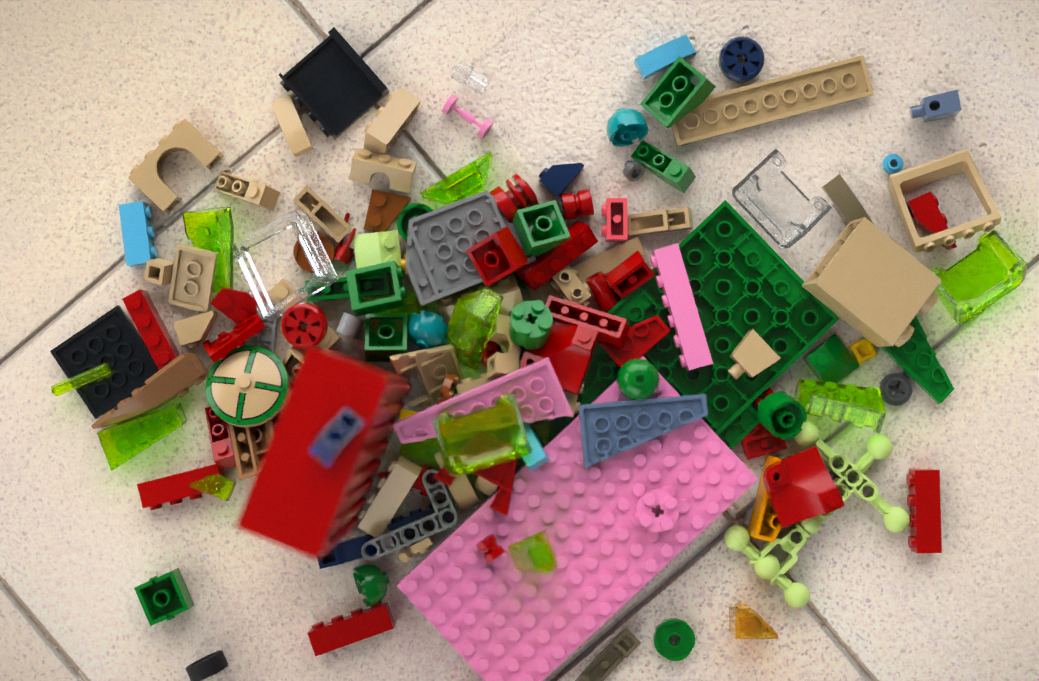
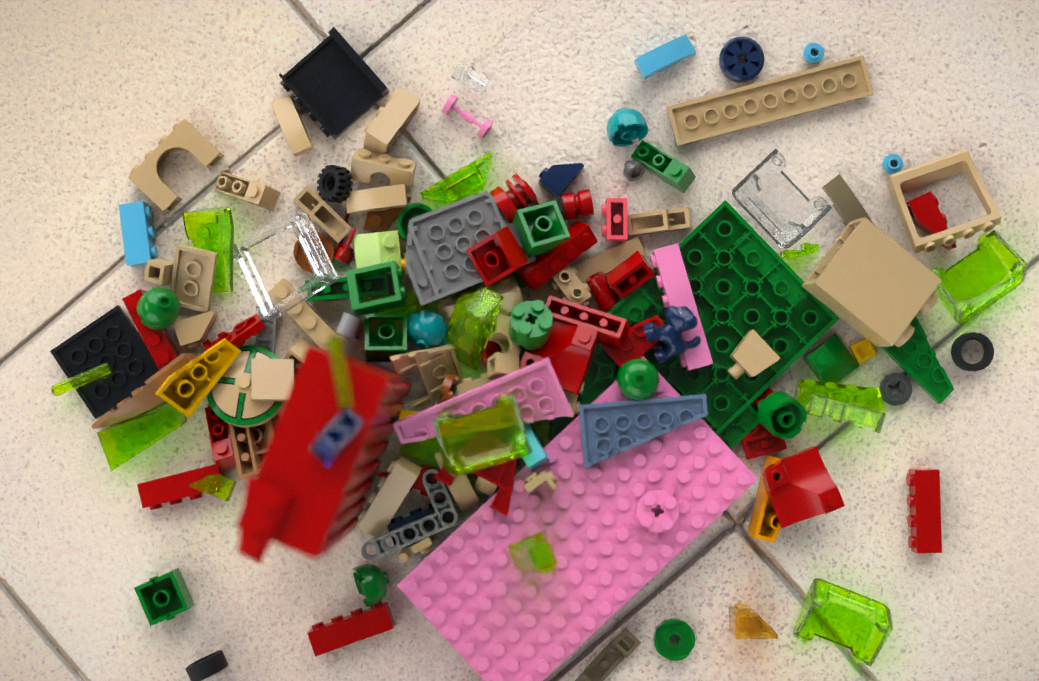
(158, 308): none -> green cylinder
(195, 380): none -> yellow wedge
(234, 304): red wing -> none
(261, 517): none -> red wing
(271, 379): none -> tan tile
(292, 323): red wheel -> none
(334, 184): none -> black tyre
(340, 372): none -> clear neon green axle
(346, 551): dark blue slope -> none
(377, 199): none -> tan slope
(490, 548): red wheel -> none
(535, 480): none -> tan bracket
(677, 93): green slope -> none
(679, 320): none -> dark blue animal
(767, 565): yellowish green piece -> none
(806, 249): none -> clear neon green slope
(809, 57): none -> medium azure plate
(844, 620): none -> clear neon green windscreen
(945, 106): sand blue torso -> none
(987, 347): none -> black tyre

